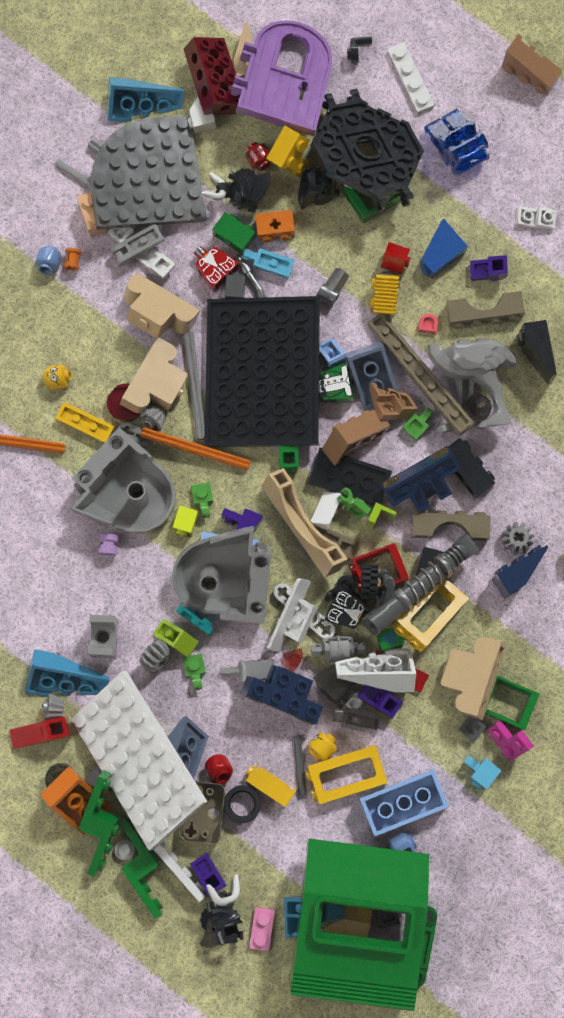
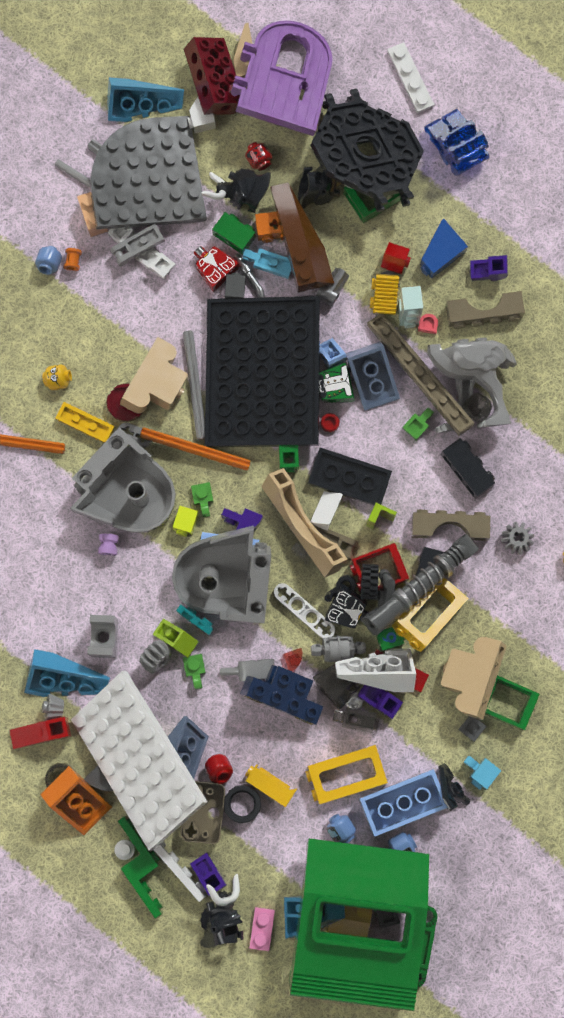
(99, 823): green bracket -> none
(153, 418): light grey piece -> none
(156, 308): tan brick -> none
(288, 151): yellow brick -> none
(294, 618): white bracket -> none
(299, 765): dark grey bar -> none
(302, 243): none -> reddish brown wedge
(322, 746): yellow head -> none
(330, 422): none -> red tile
(341, 828): none -> medium blue head
(352, 54): black plate -> none
(353, 434): medium nougat wedge -> none
(353, 505): bright green plate -> none
(392, 404): medium nougat slope -> none
(410, 306): none -> light aqua arch
(422, 480): dark blue piece -> none
(451, 791): none -> black piece
(510, 745): dark pink plate -> none
(513, 578): dark blue slope -> none
(530, 66): medium nougat wedge -> none
(535, 218): white slope -> none
(537, 348): black slope -> none

